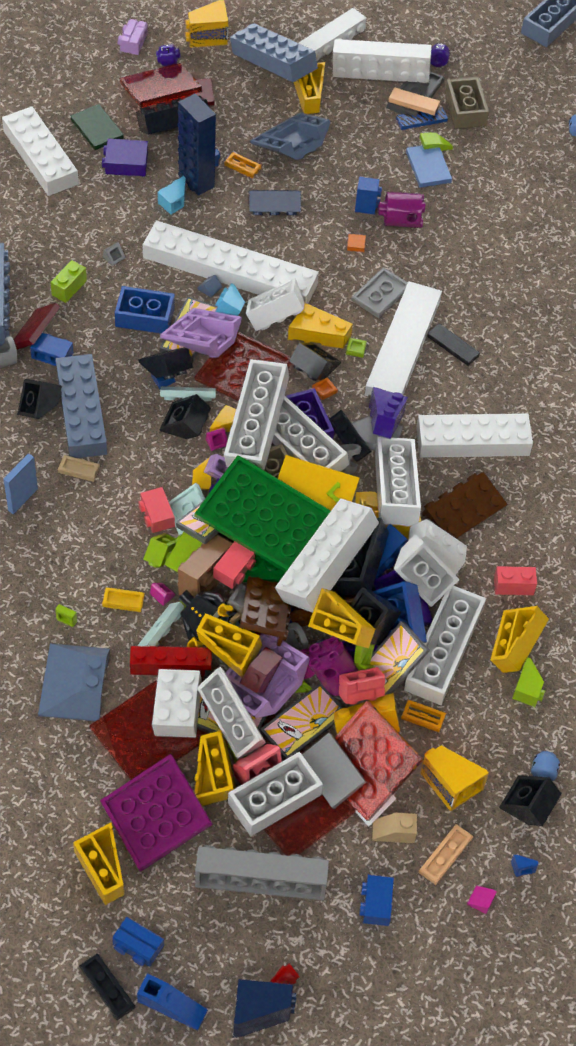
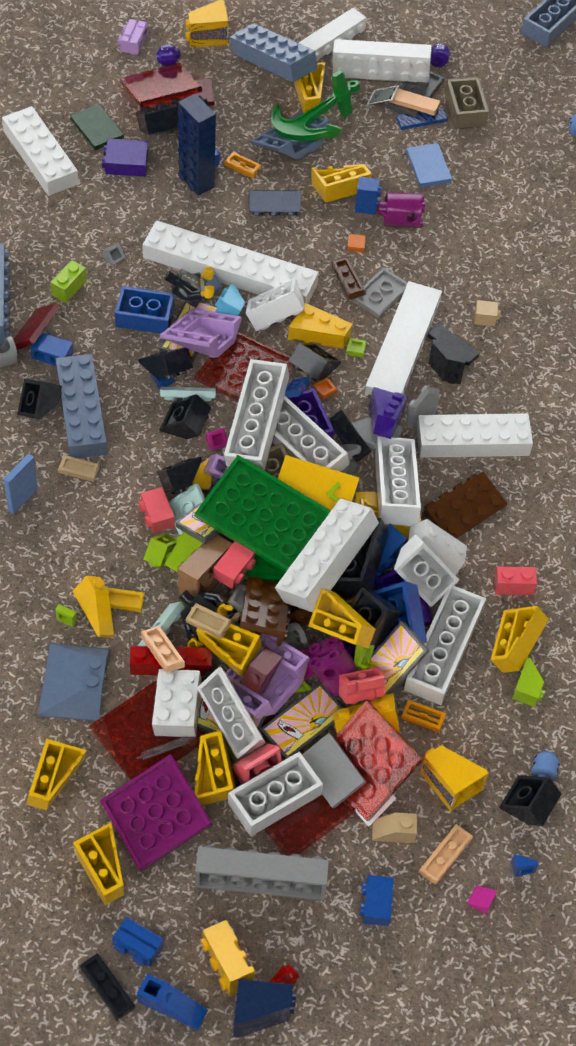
(53, 772): none -> yellow wedge
(96, 605): none -> yellow slope
(152, 755): none -> light grey piece
(161, 593): dark pink slope -> none
(162, 649): none -> light nougat tile
(173, 195): medium azure slope -> none
(180, 475): none -> black slope
(191, 286): none -> torso
(208, 621): none -> tan tile
(224, 419): yellow slope -> none
(226, 956): none -> yellow wedge
(296, 387): none -> blue tile
(298, 128): none -> green piece
(338, 183): none -> yellow wedge
(348, 278): none -> reddish brown tile
(383, 95): none -> sticker
(424, 405): none -> light grey tile
(434, 140): lime slope -> none
(448, 360): none -> black slope
(486, 313): none -> tan brick

